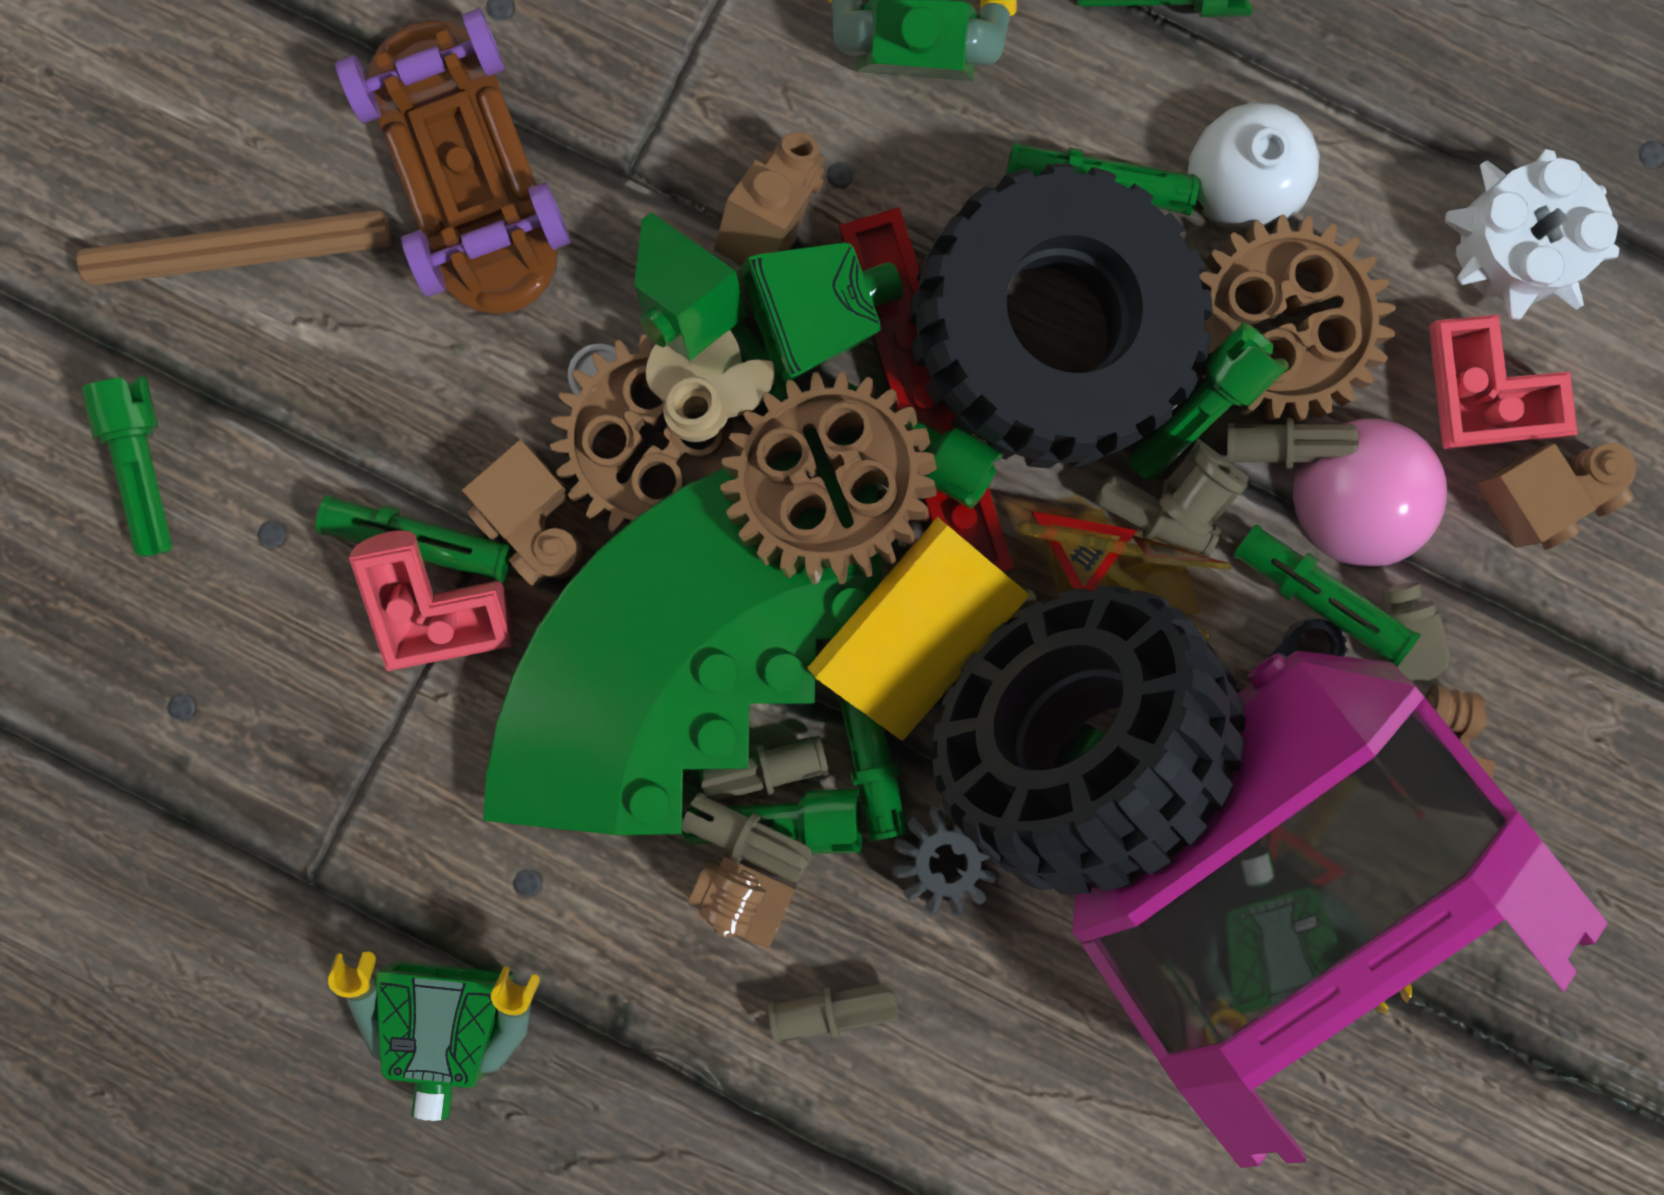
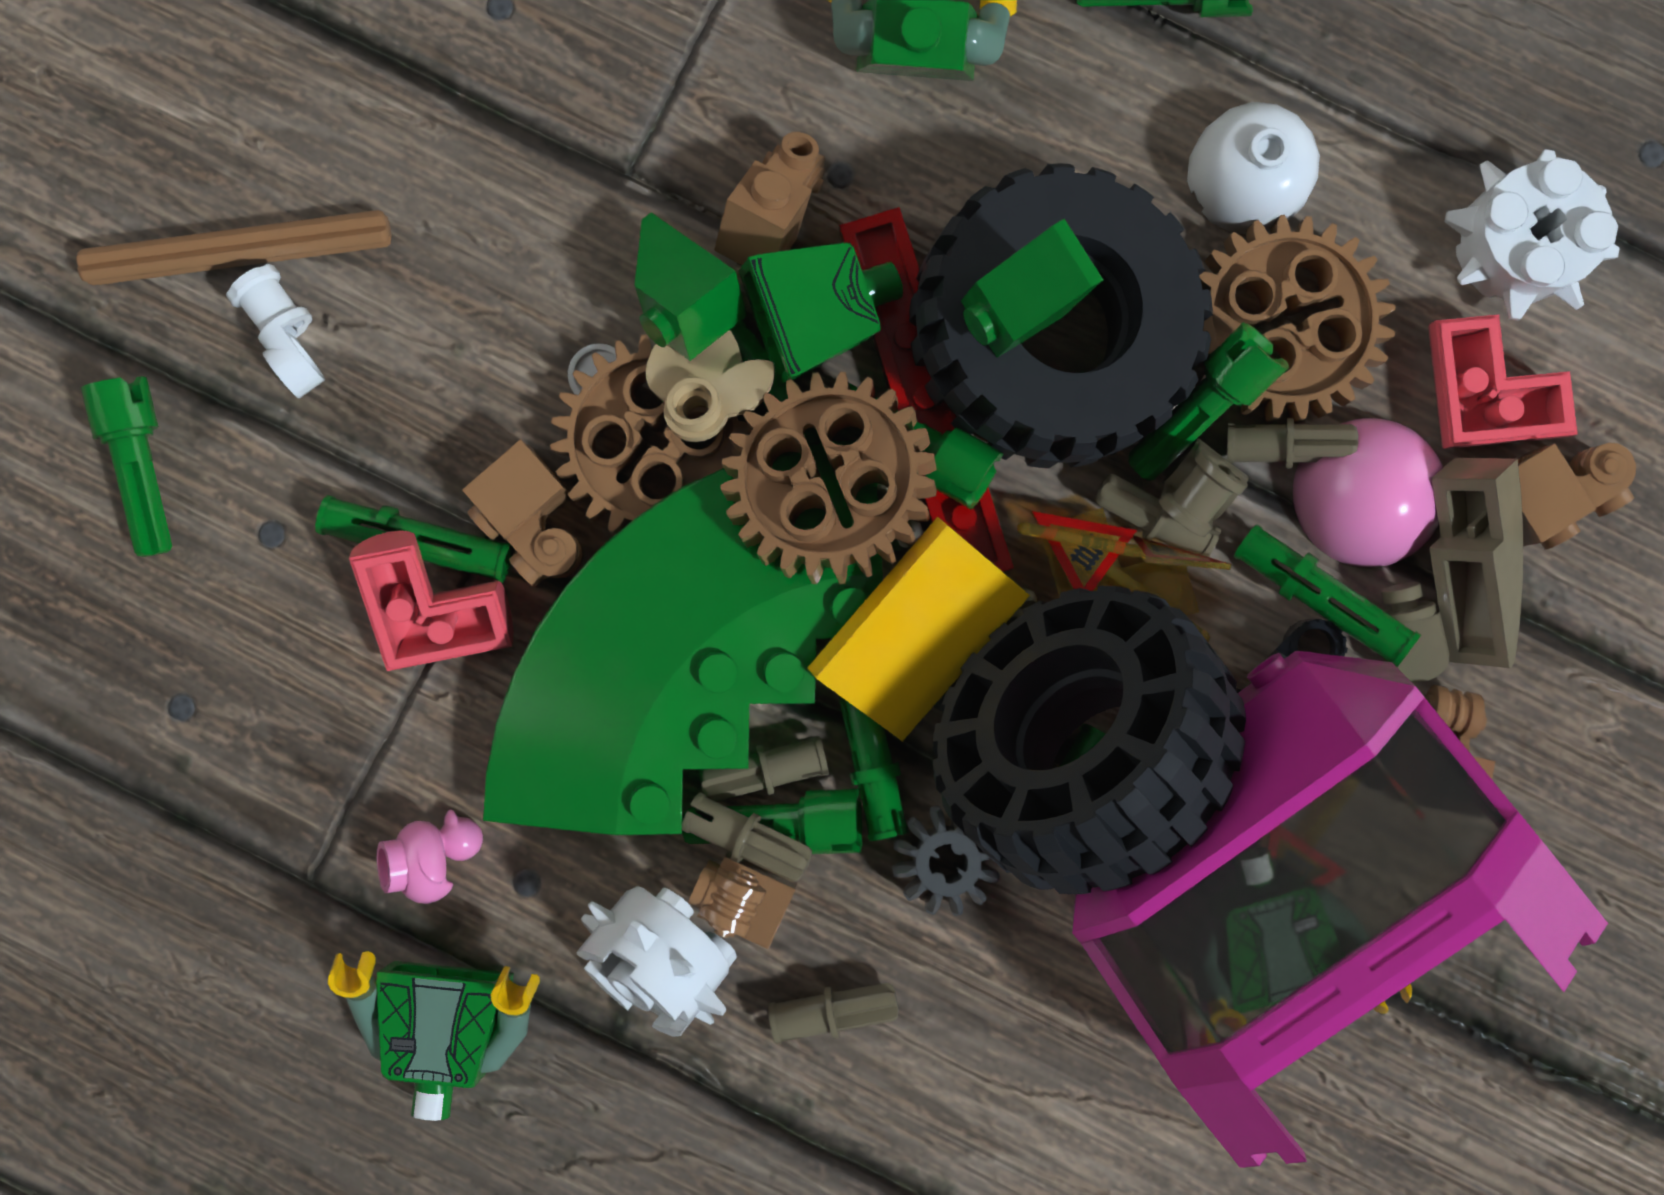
(279, 326): none -> white connector
(418, 857): none -> bright pink animal
(476, 203): dark orange piece -> none
(656, 958): none -> white brick
(1030, 290): none -> green slope
(1170, 189): green pin -> none
(1479, 559): none -> dark tan slope

